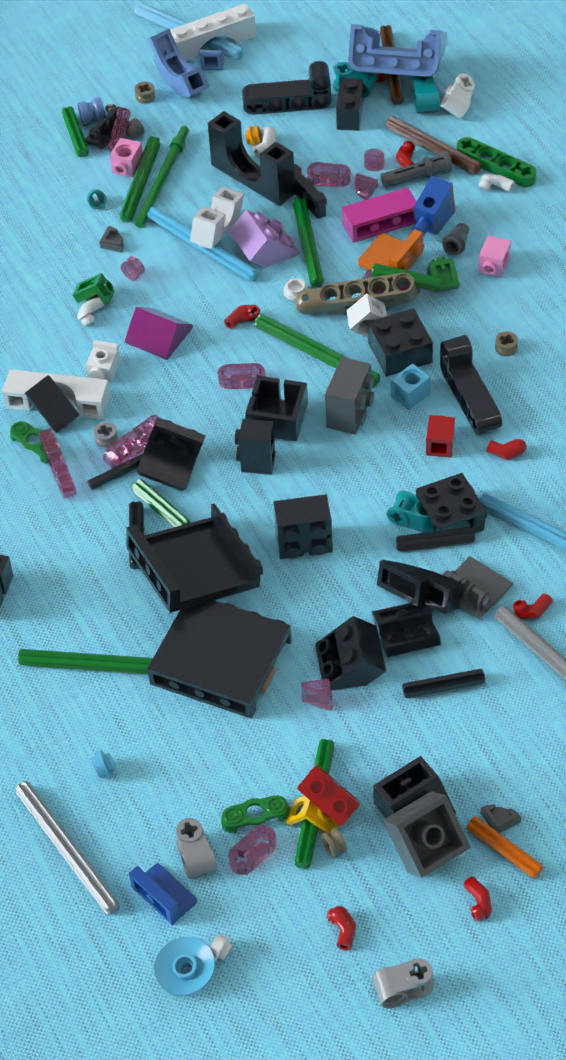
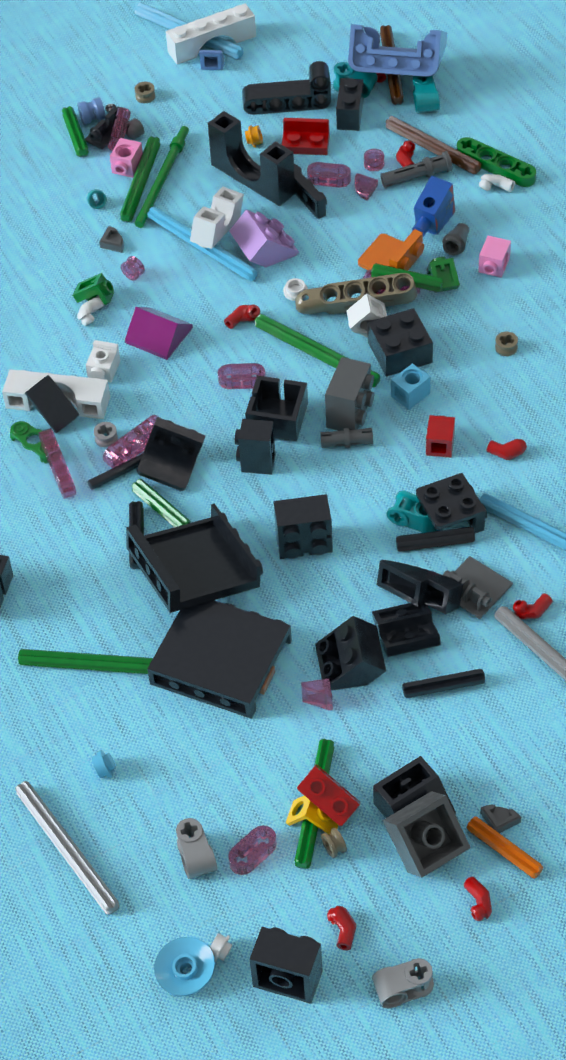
(162, 892): blue panel -> none
(174, 69): medium blue arch -> none
(236, 815): green piece -> none
(269, 137): white arm -> none
(286, 964): none -> black brick
(306, 135): none -> red bracket
(308, 242): green axle -> none
(346, 437): none -> dark grey pin
(379, 215): dark pink brick -> none
(458, 95): white piece -> none
(467, 385): black beam -> none

